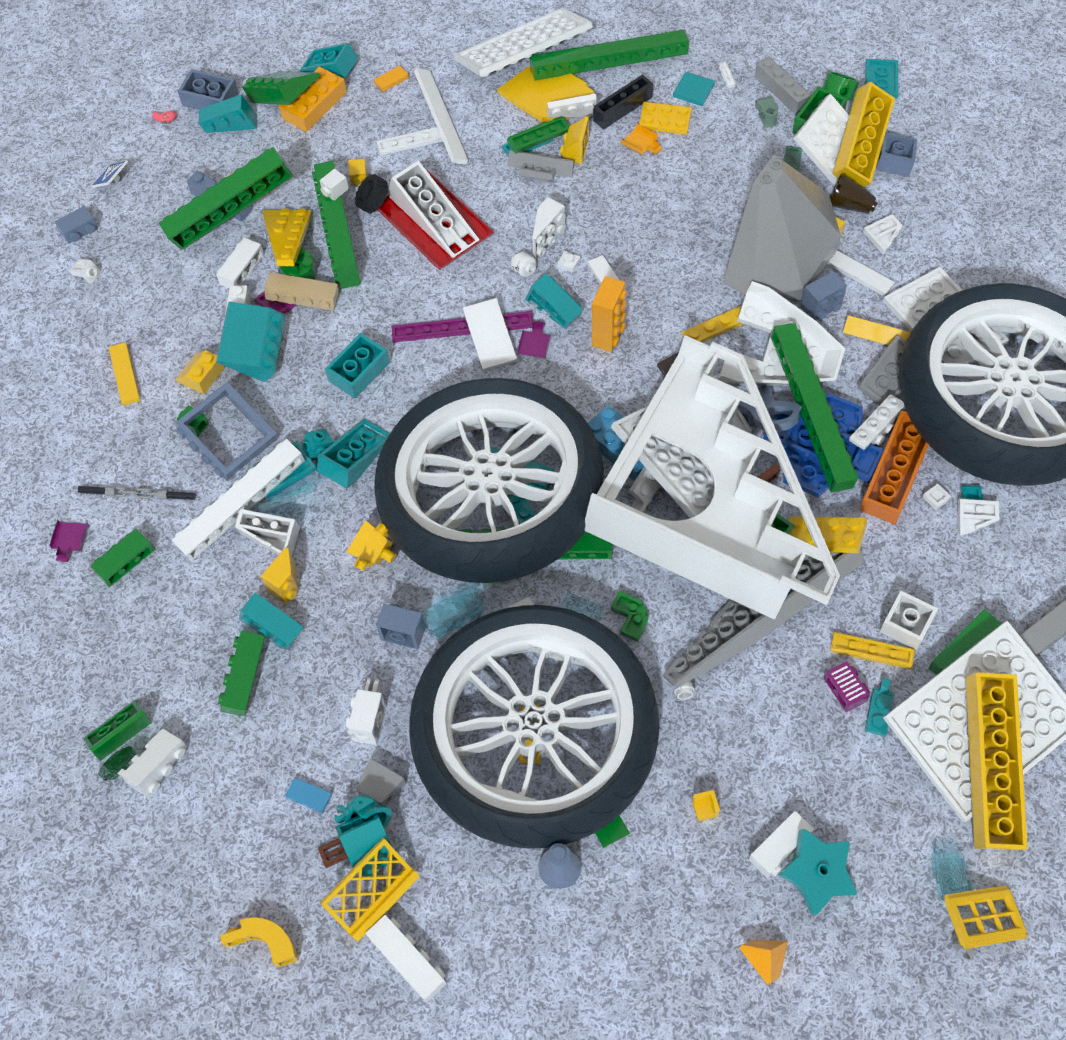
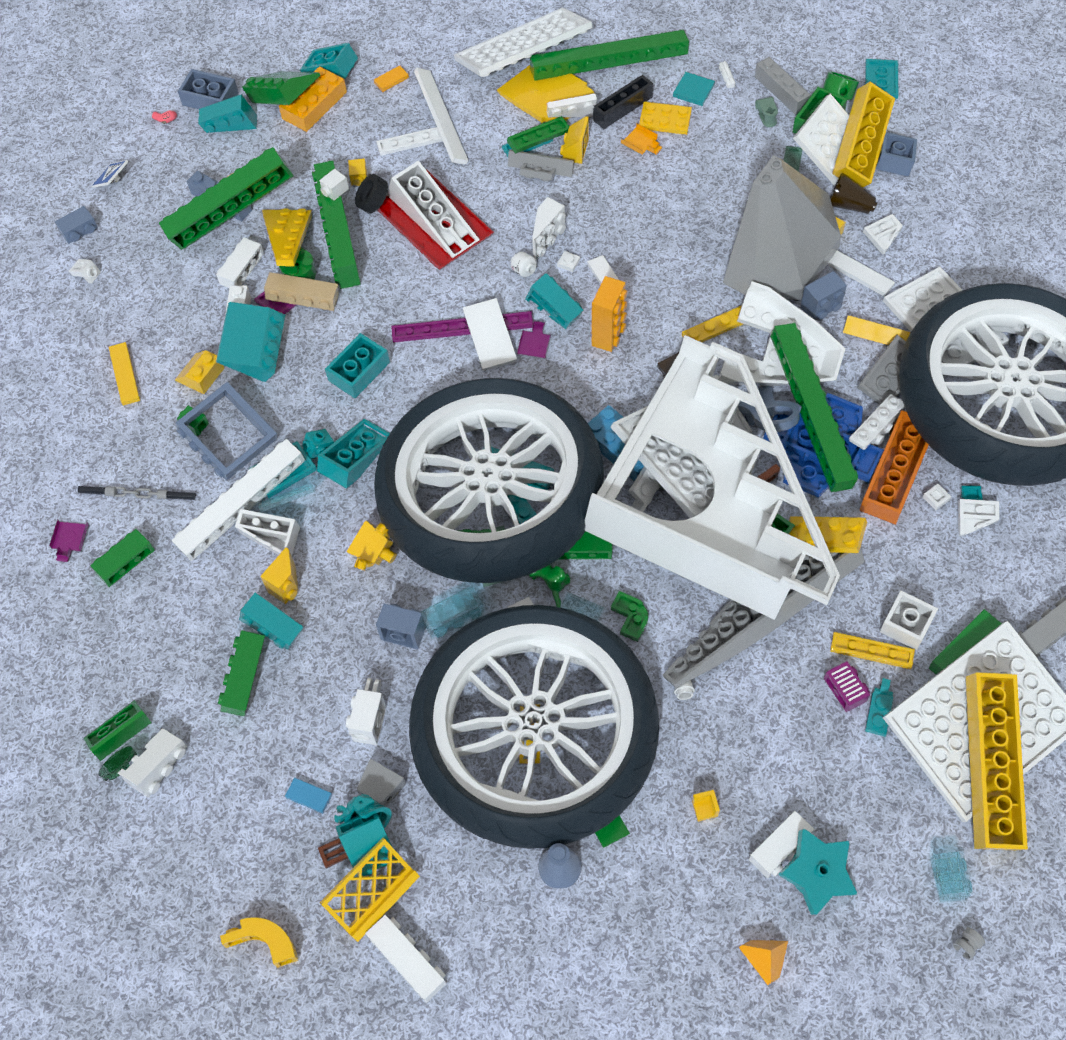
(555, 579): none -> green animal
(985, 938): yellow piece -> none

